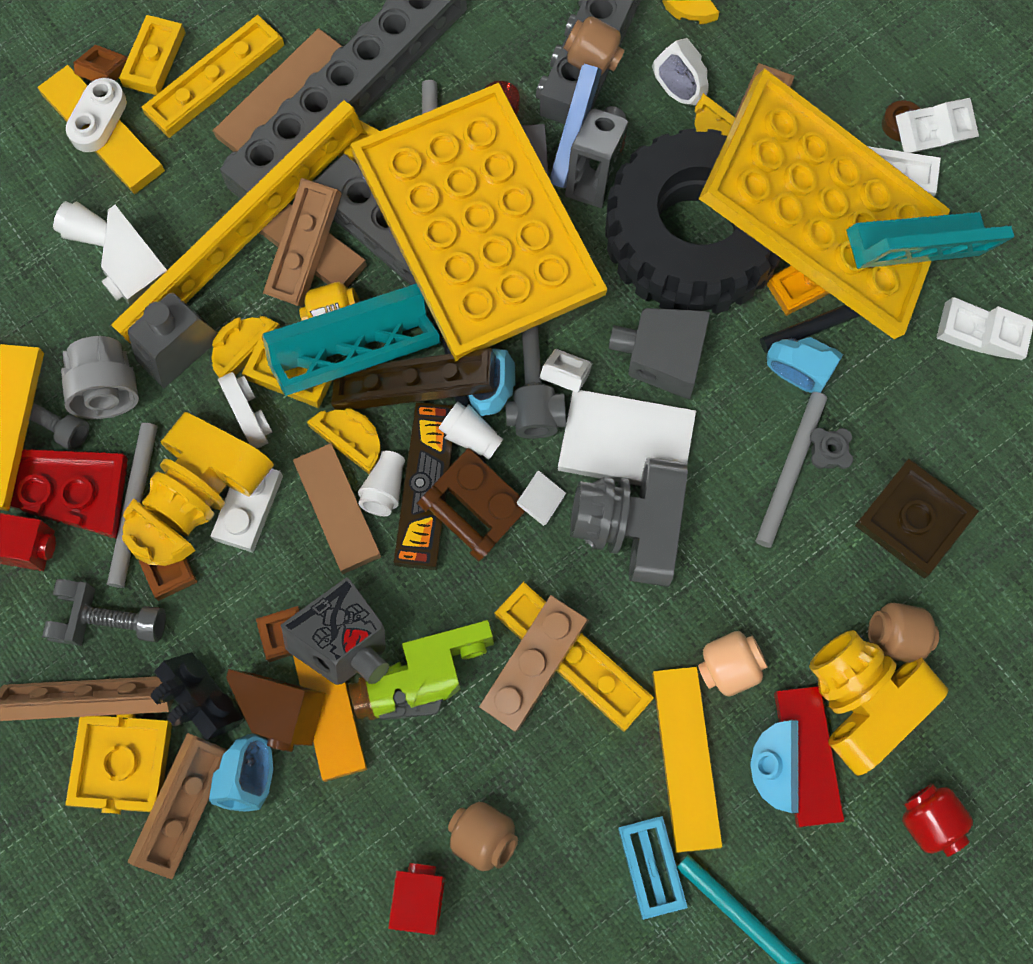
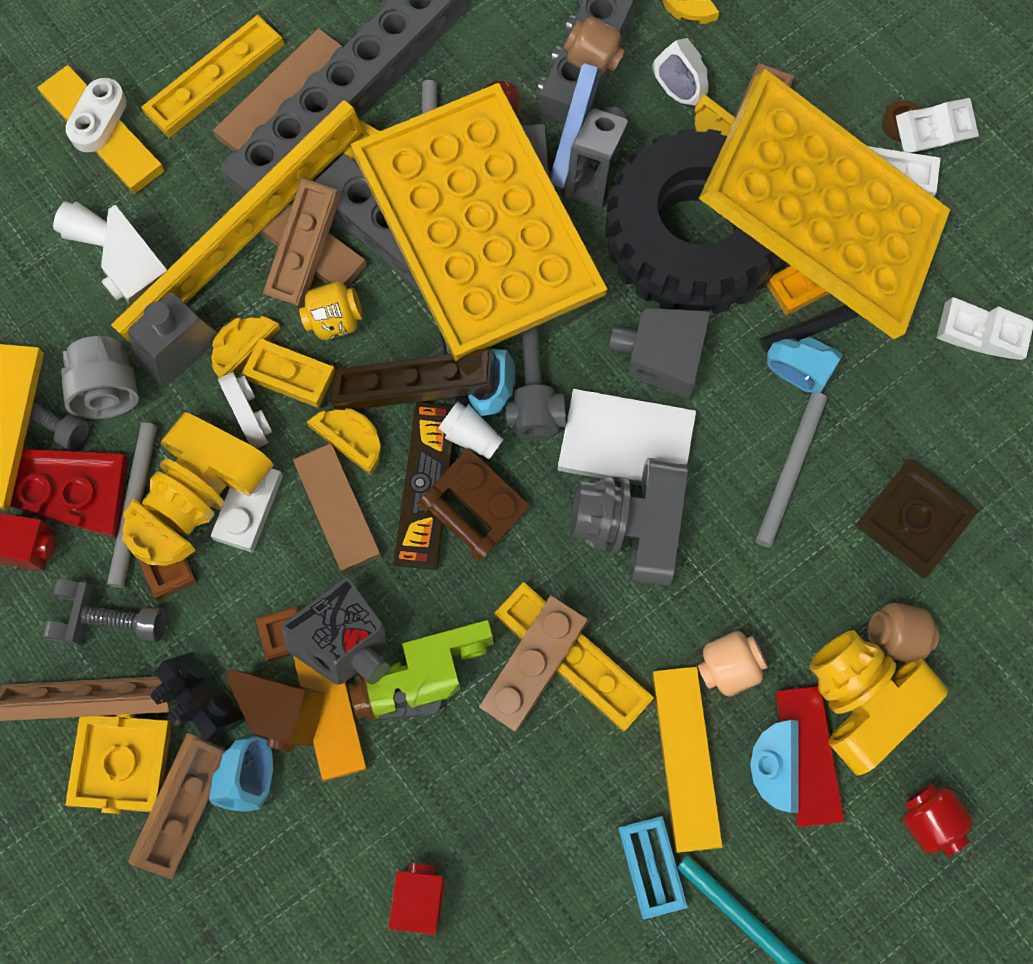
(100, 63): dark orange tile -> none
(152, 55): yellow plate -> none
(346, 333): teal fence -> none
(382, 487): white cone -> none
(482, 836): medium nougat head -> none
(541, 498): white piece -> none
(566, 370): white tile -> none
(824, 458): dark grey plate -> none
(923, 239): teal fence -> none

